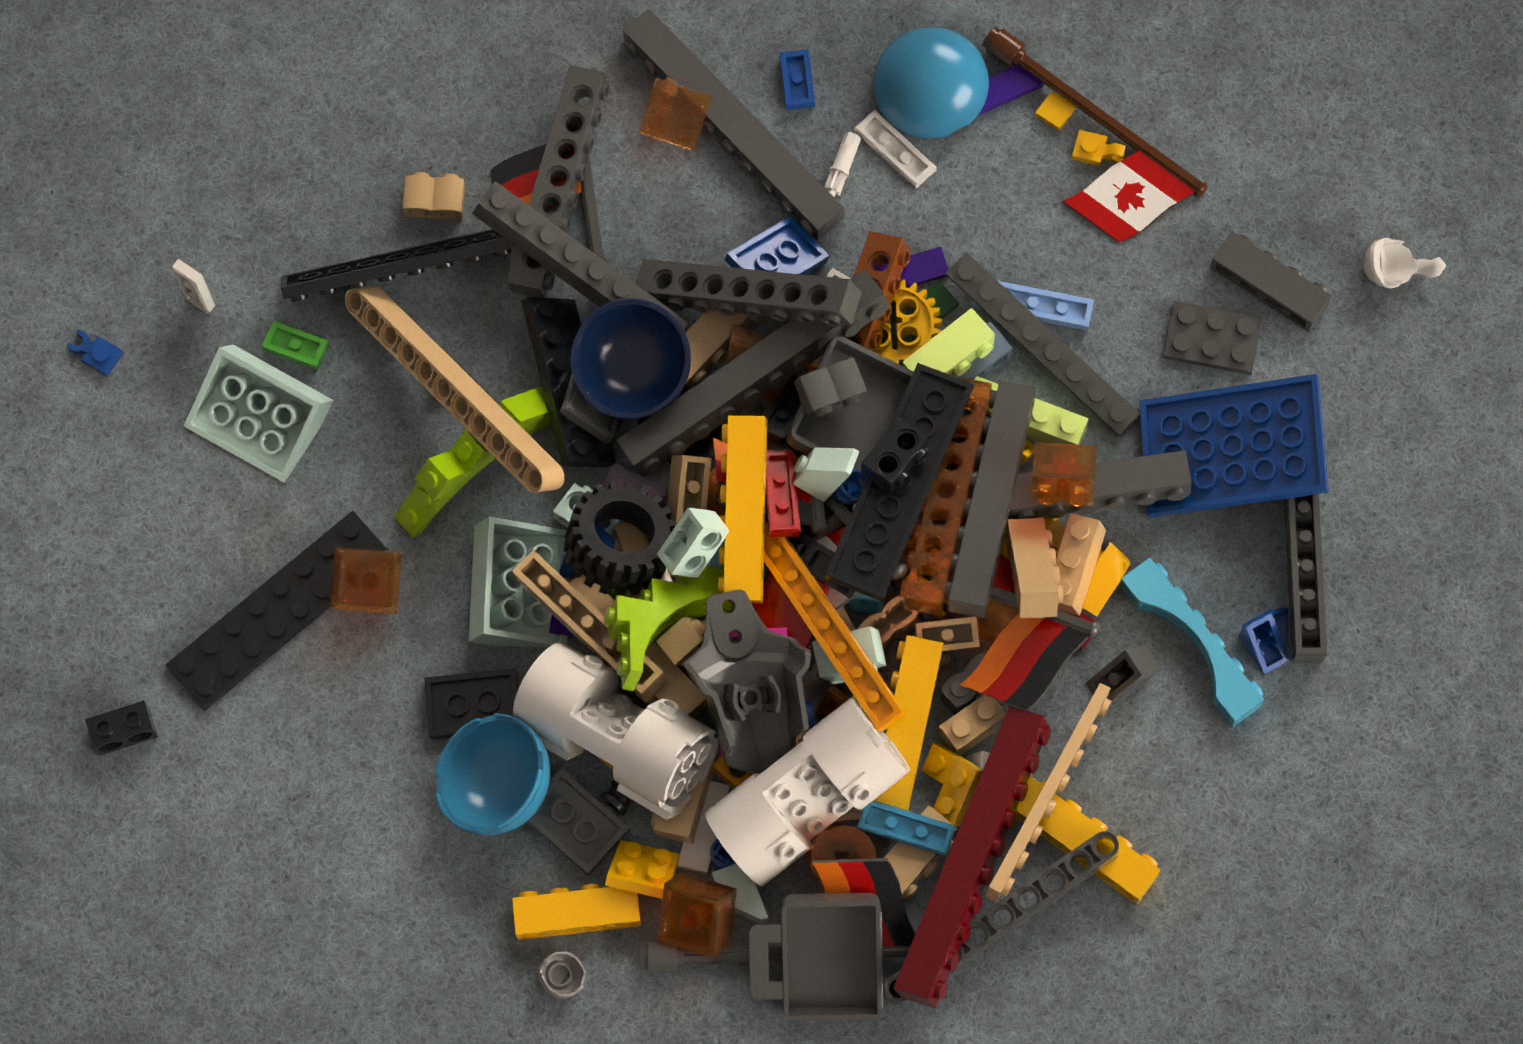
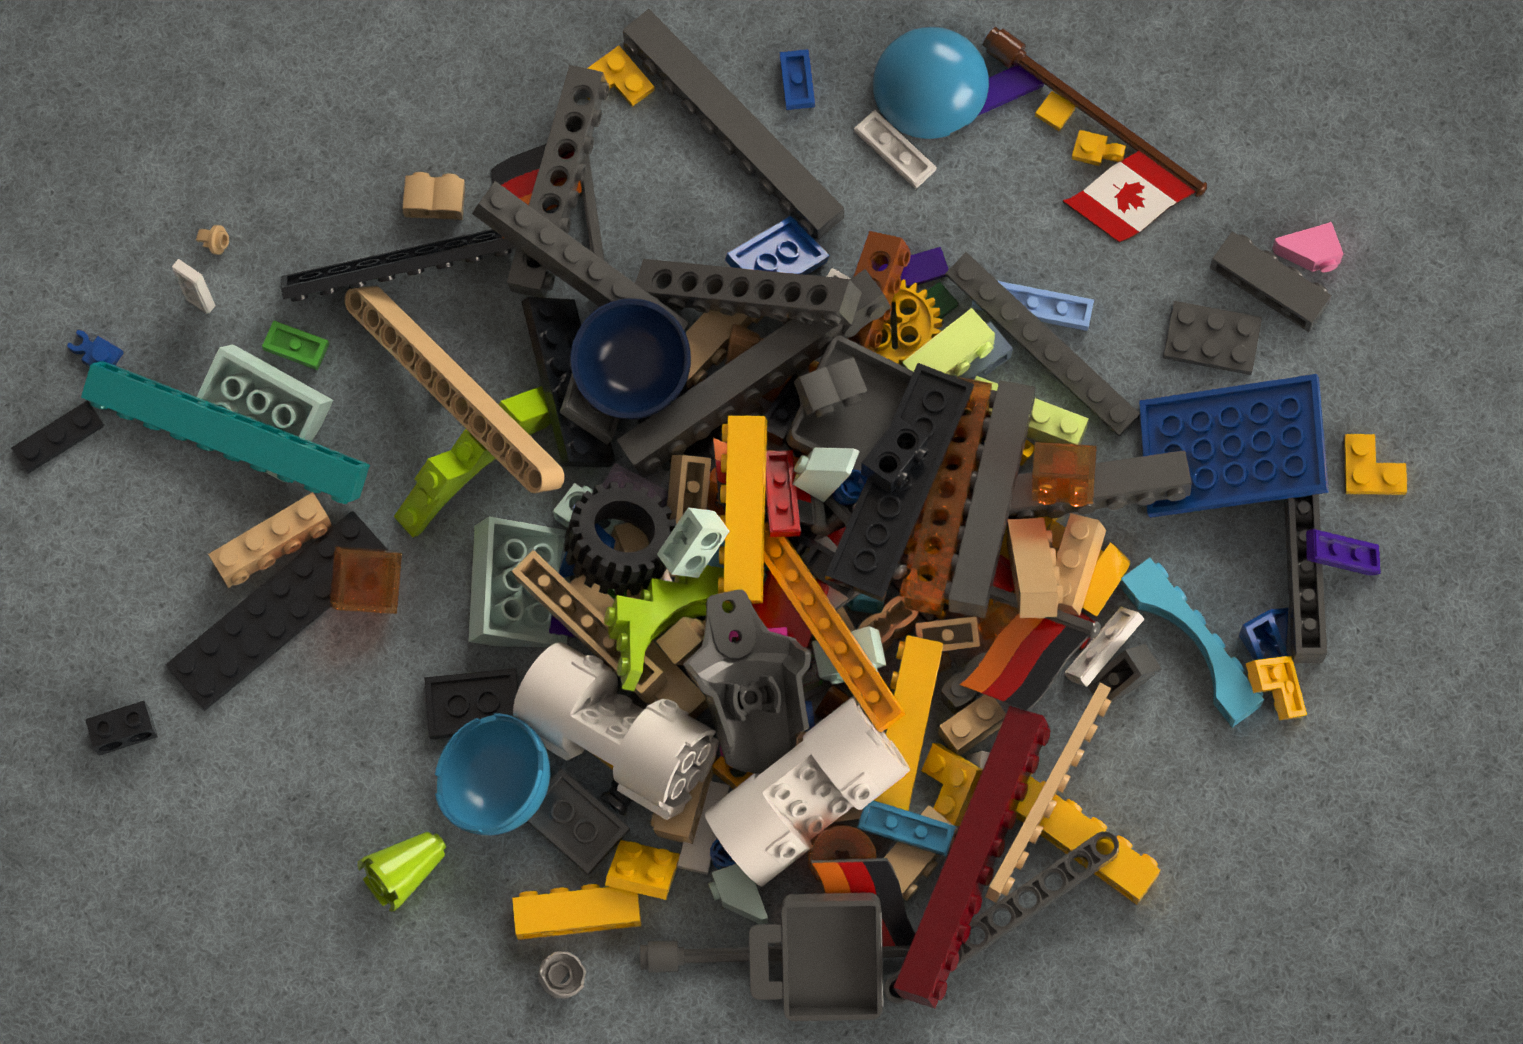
(57, 437): none -> black plate
(214, 239): none -> tan plate
(225, 431): none -> teal brick
(270, 540): none -> tan brick
(401, 868): none -> lime cone
(624, 75): none -> yellow plate
(675, 113): clear orange hinge -> none
(697, 914): clear orange brick -> none
(840, 169): white piece -> none
(1104, 646): none -> white tile
(1280, 678): none -> yellow plate
(1311, 248): none -> bright pink slope
(1343, 552): none -> dark purple tile
(1366, 475): none -> yellow plate
(1391, 264): white piece -> none

